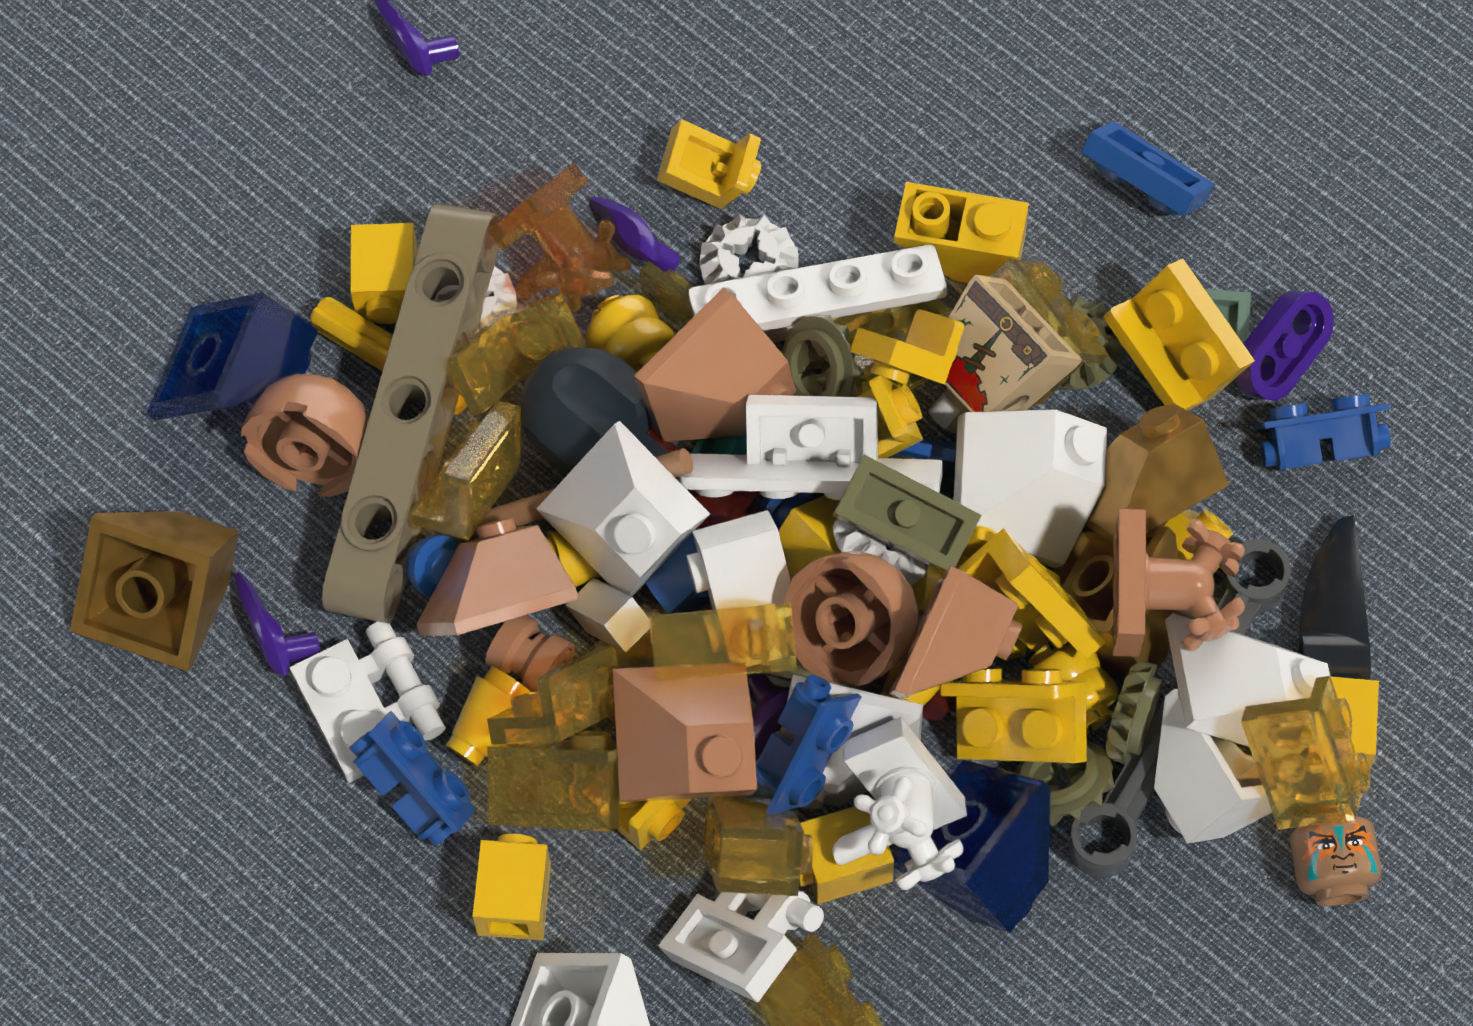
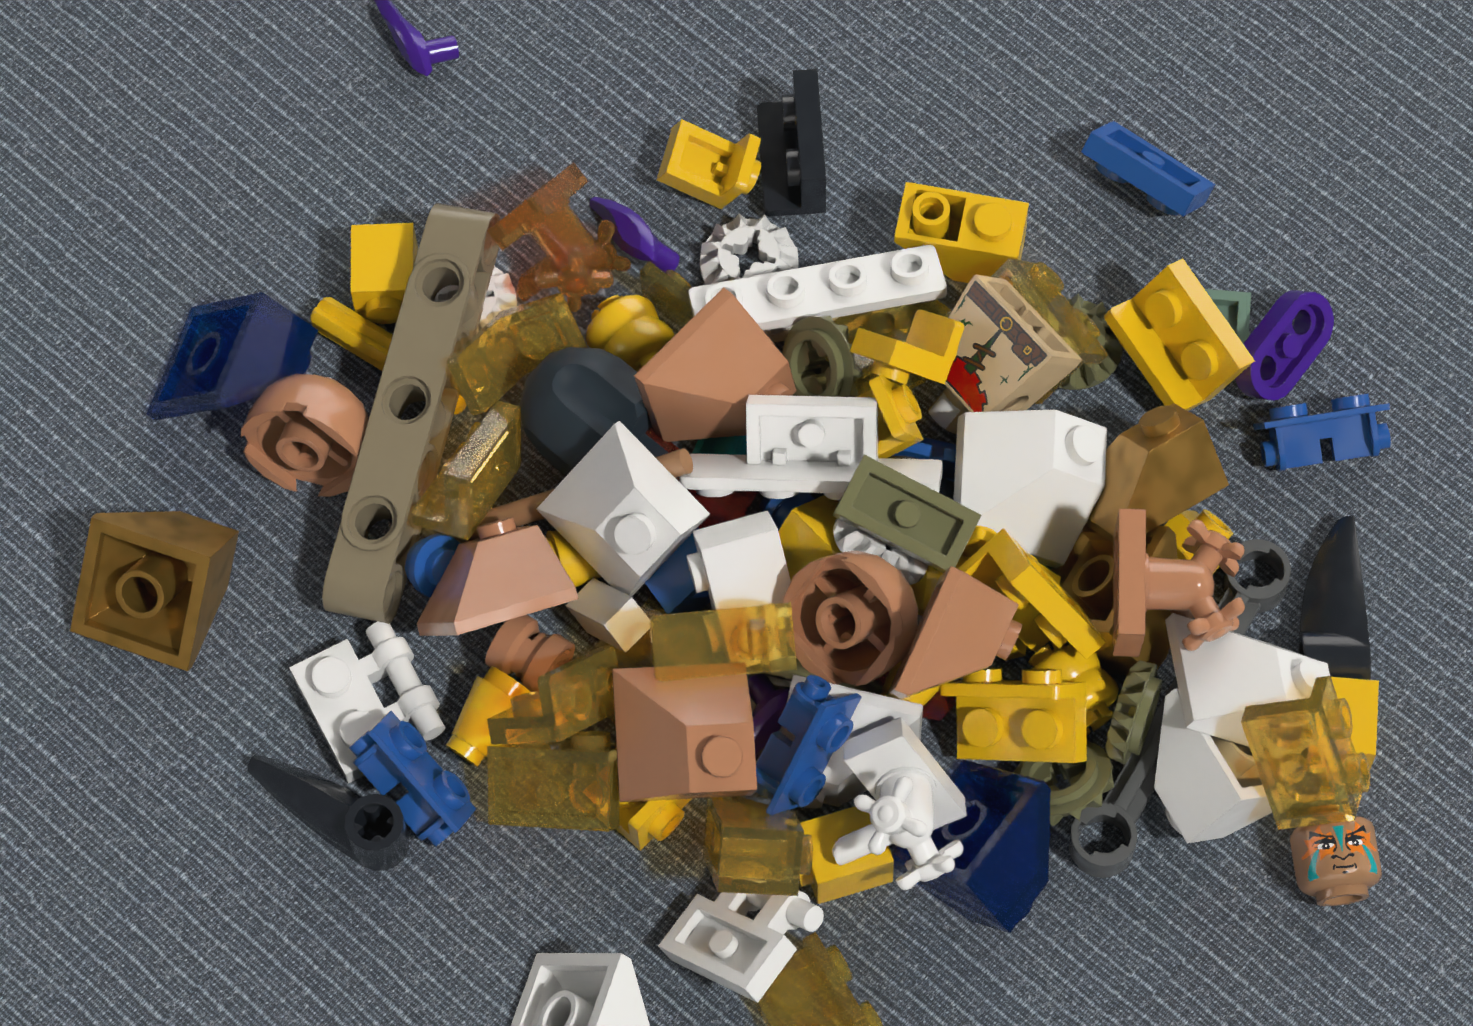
(268, 632): dark purple bar -> none
(337, 812): none -> black piece
(512, 888): yellow brick -> none
(793, 150): none -> black bracket

